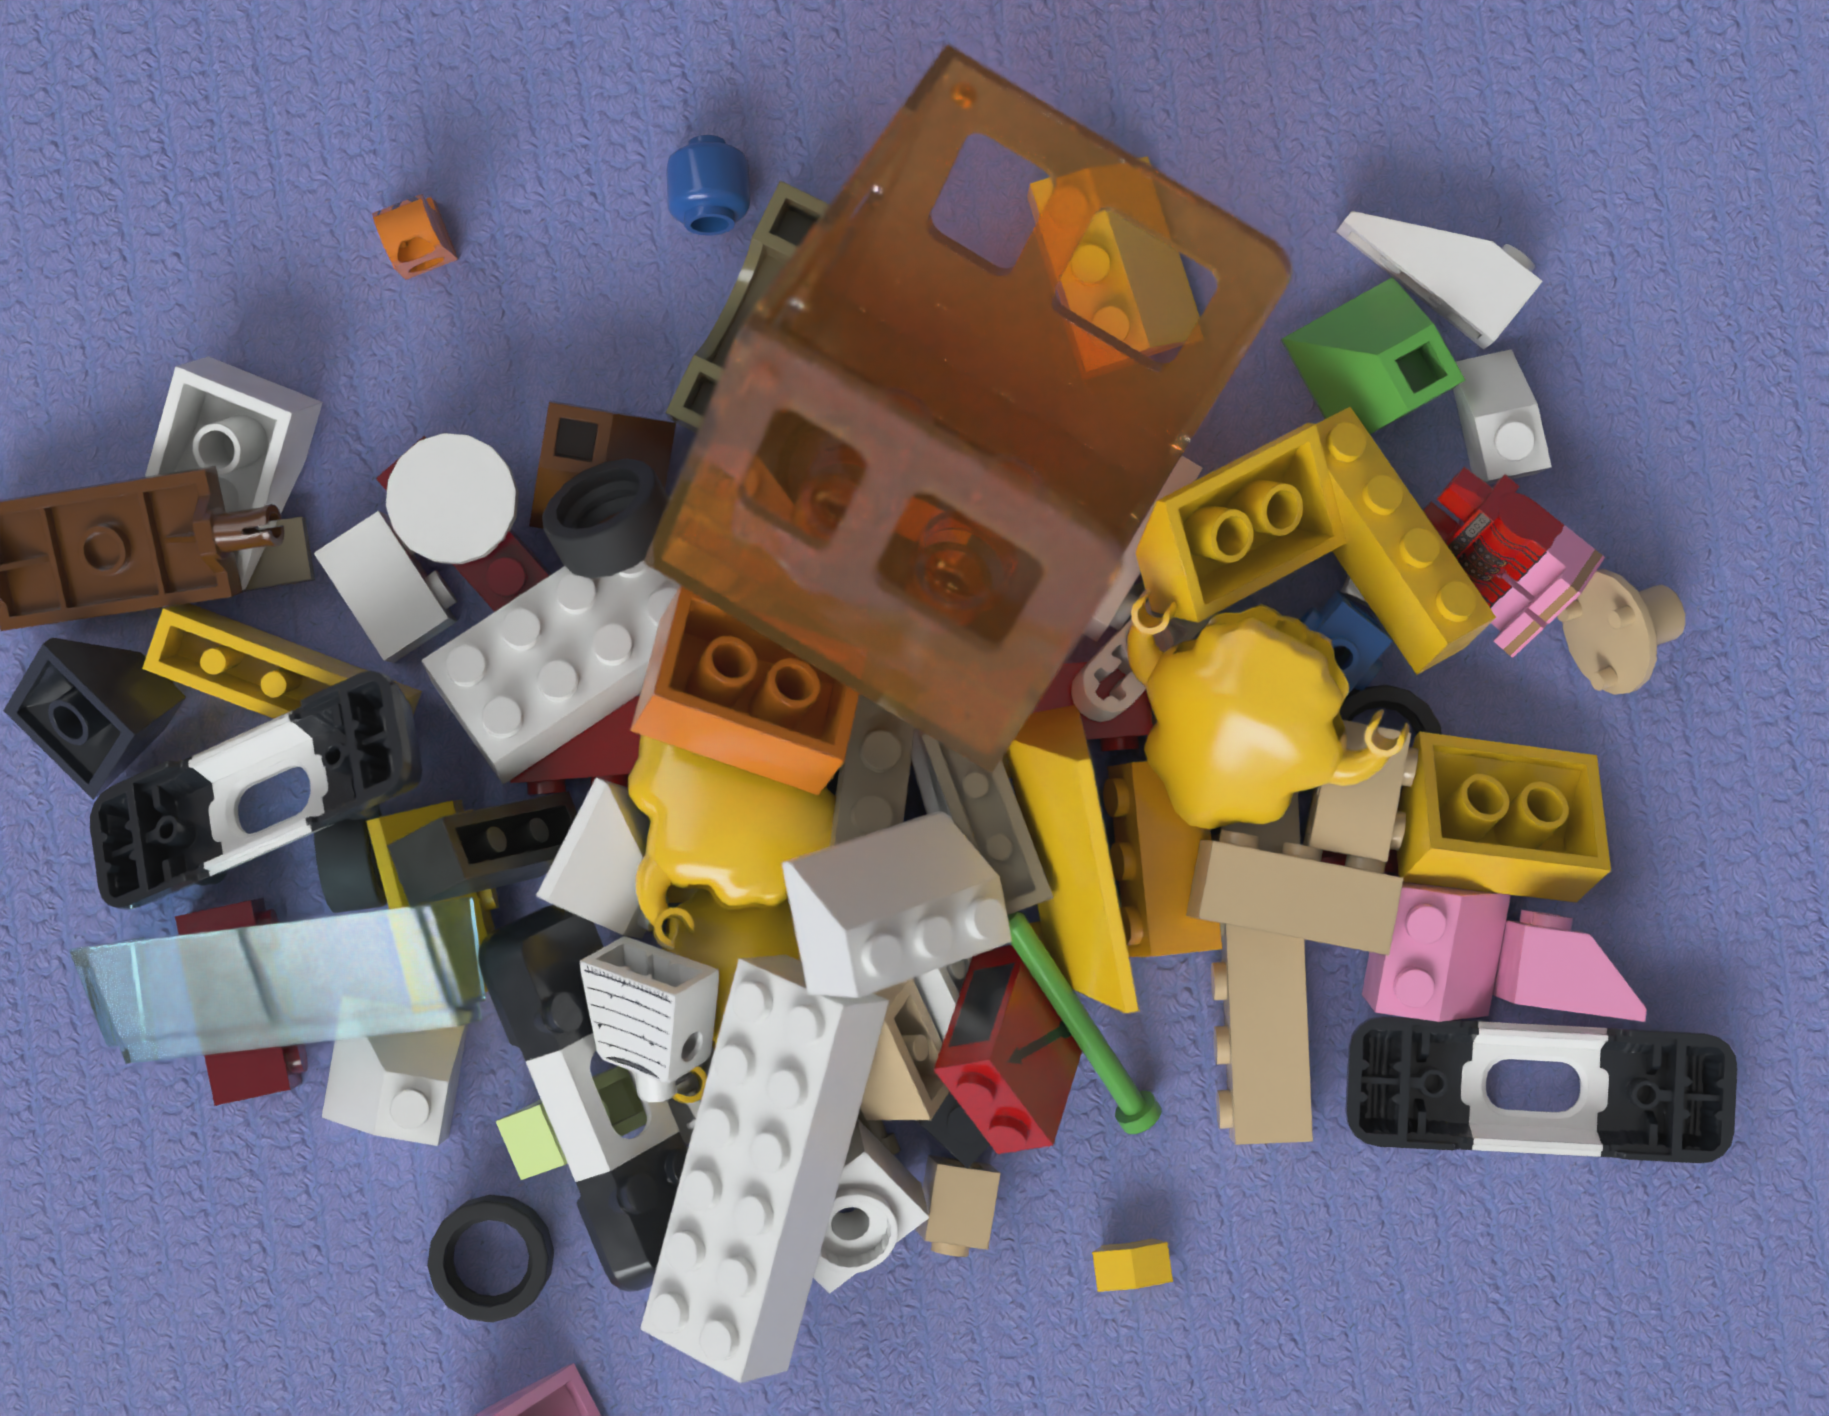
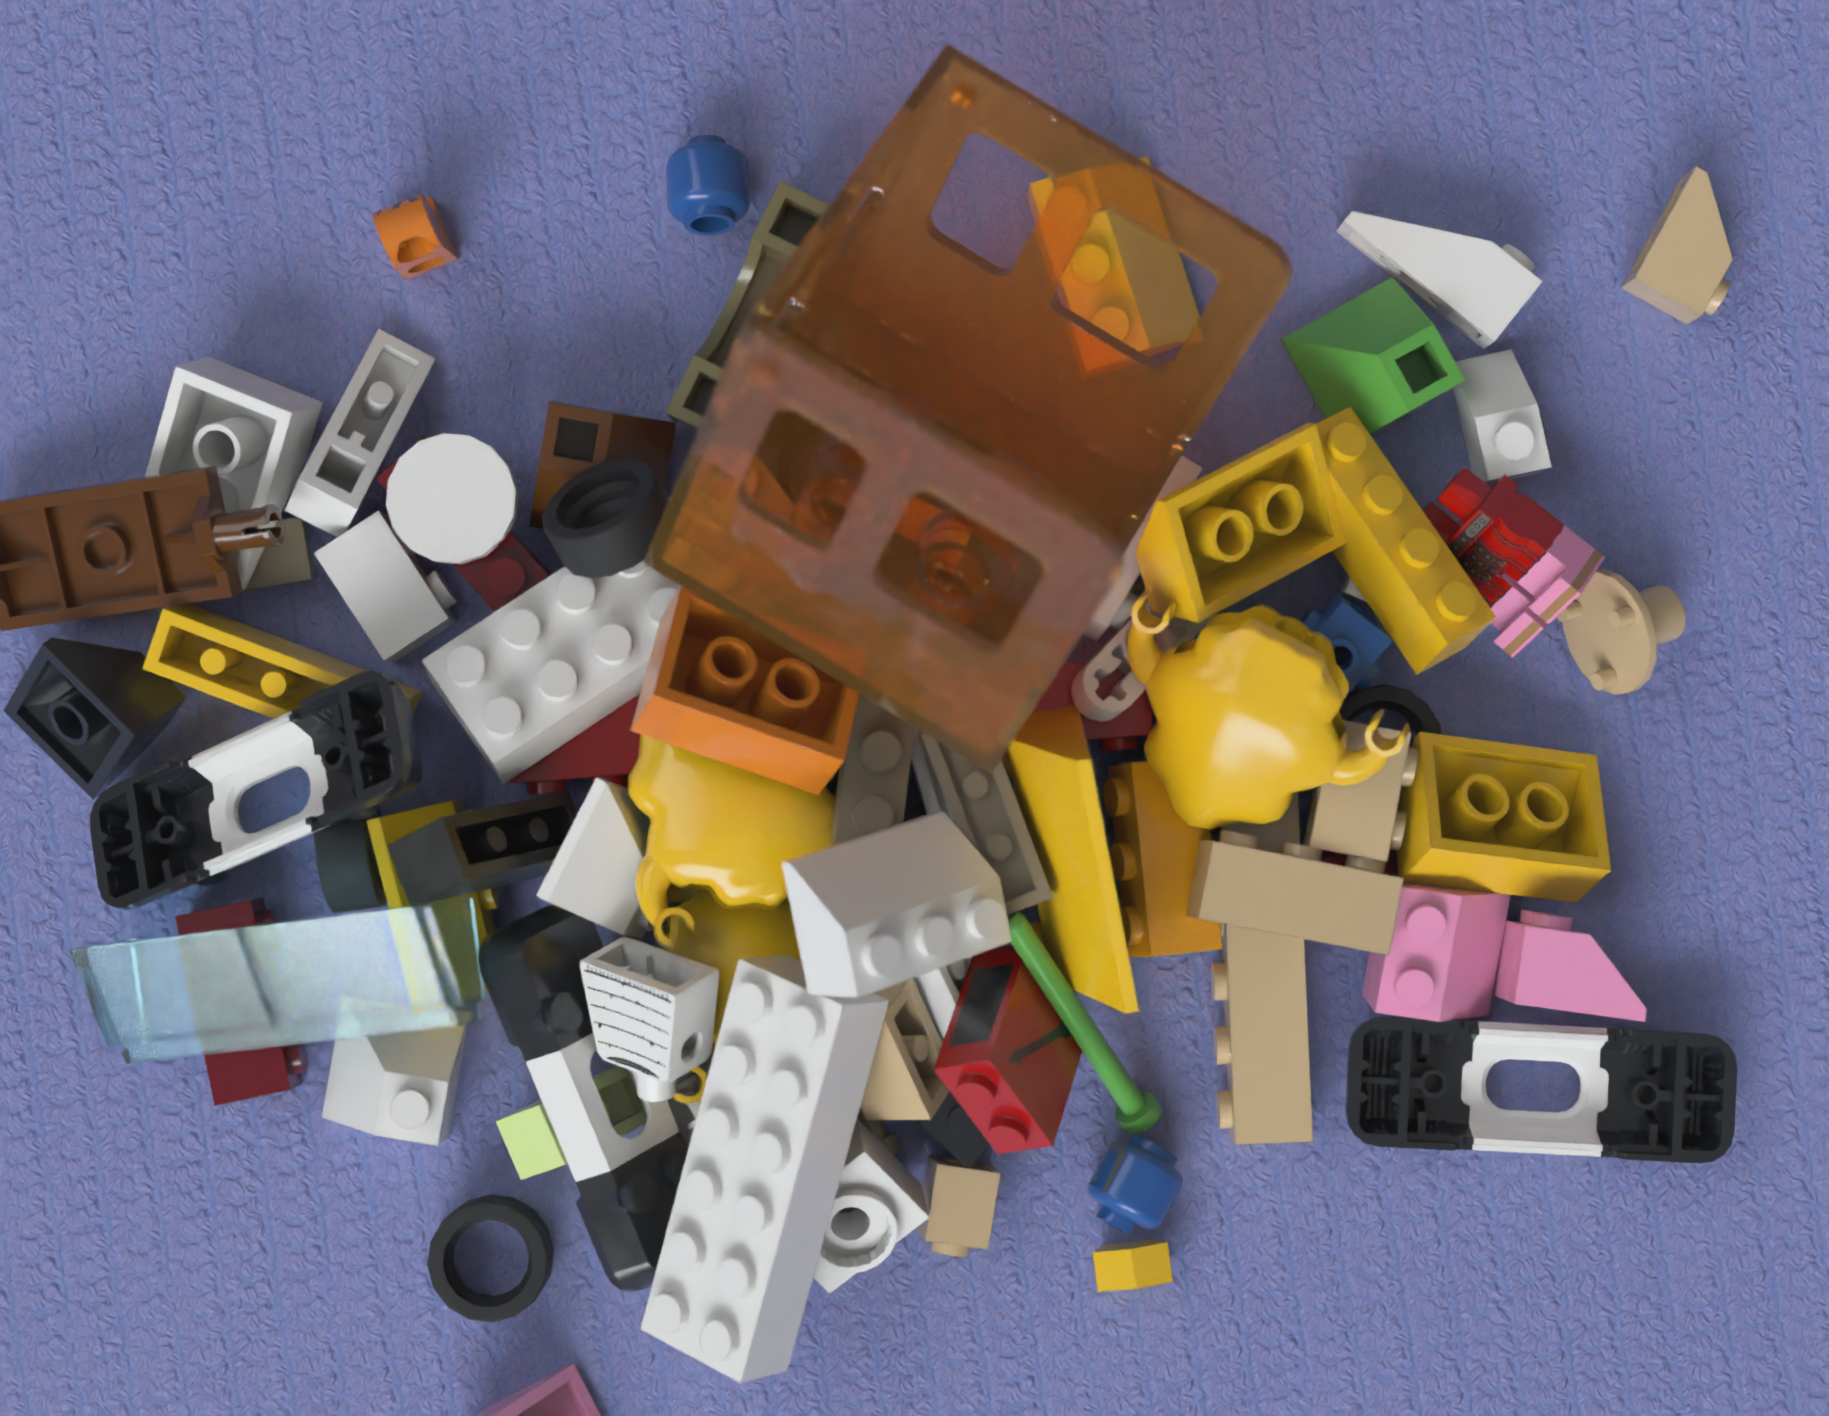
(359, 434): none -> white slope
(1135, 1184): none -> blue head
(1684, 254): none -> tan slope

